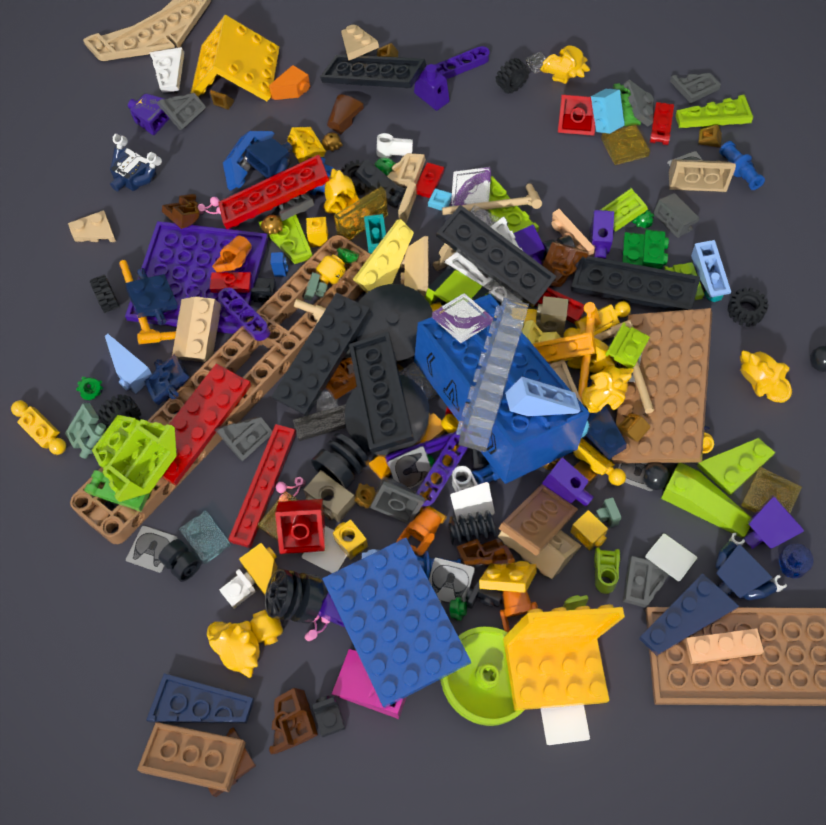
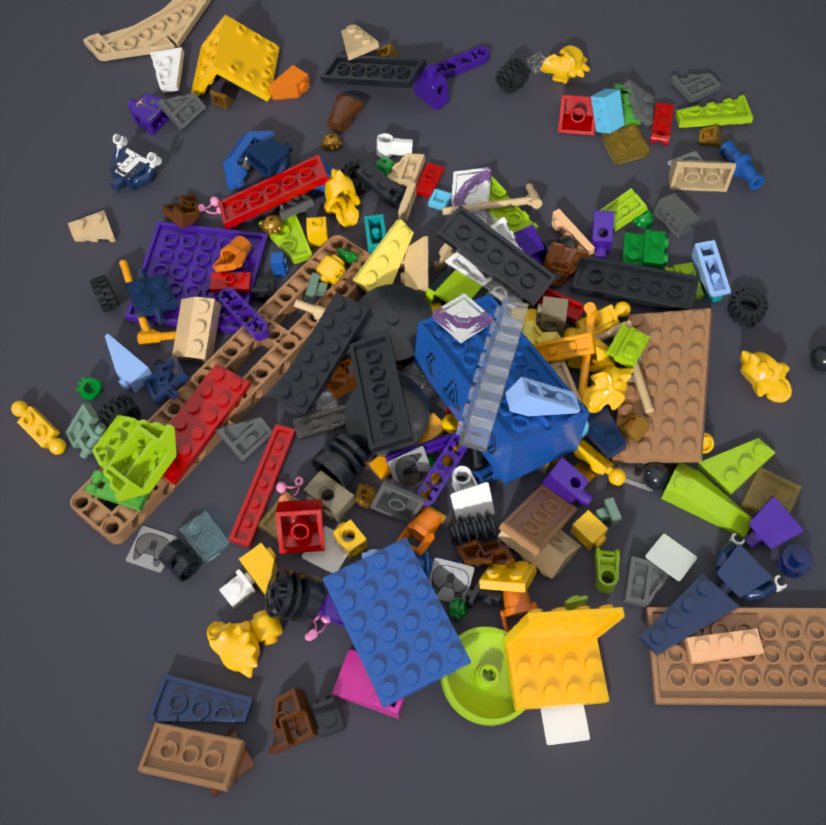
(305, 143): yellow bracket -> none
(351, 219): clear yellow plate -> none

